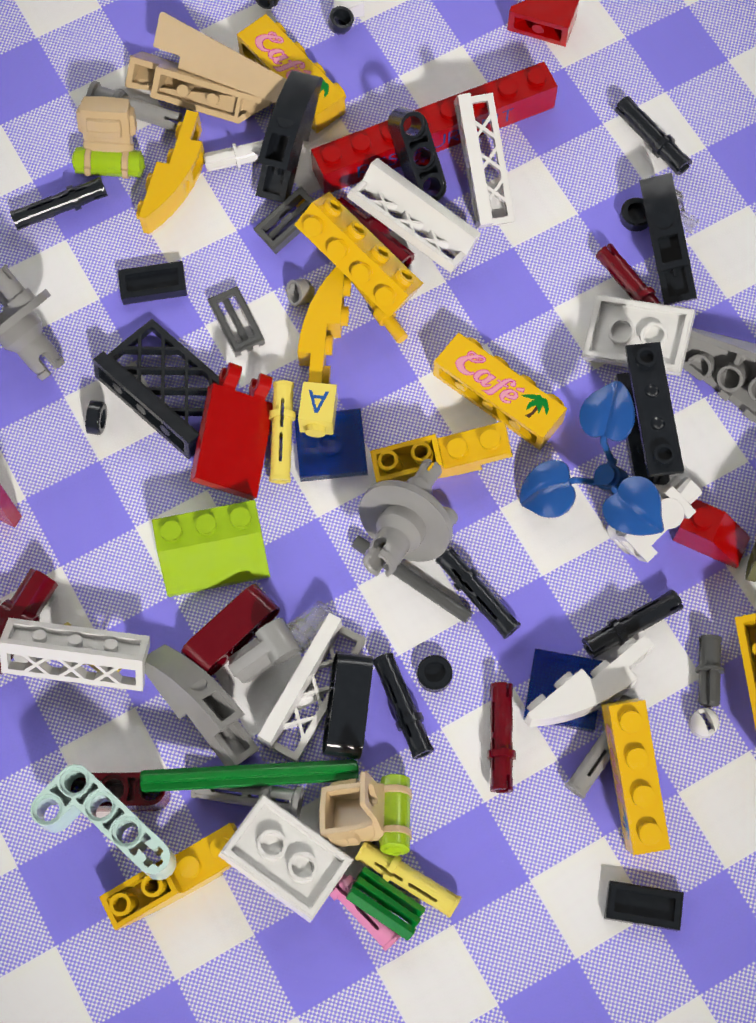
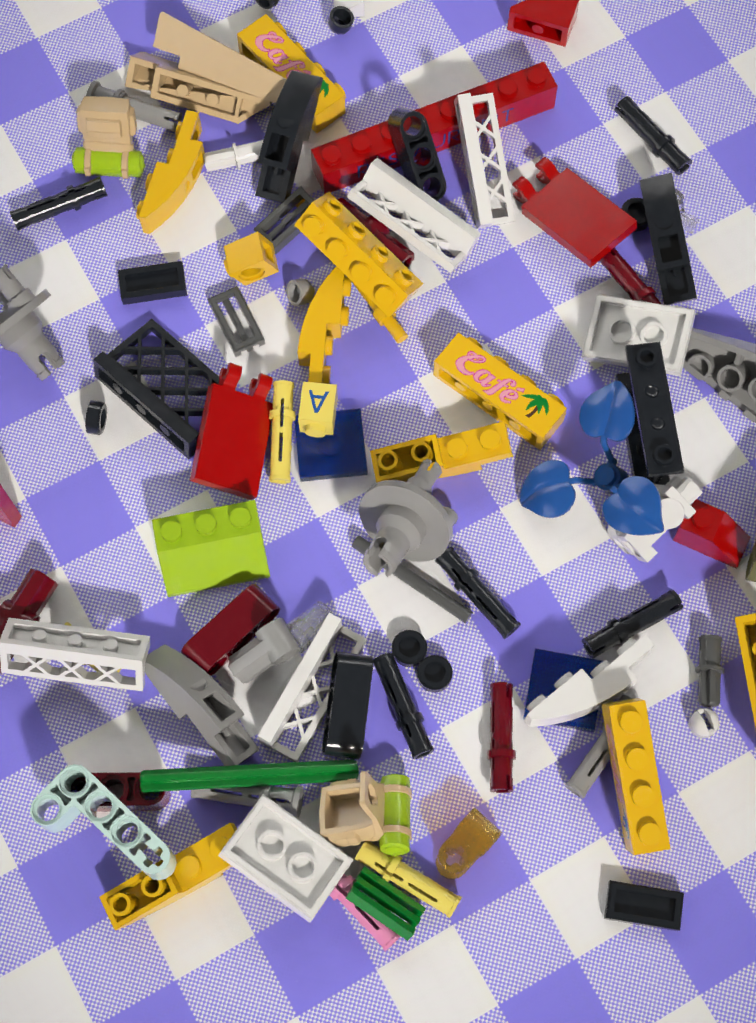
(250, 259): none -> yellow brick
(409, 648): none -> black tile
(469, 840): none -> clear yellow piece
(573, 213): none -> red tile

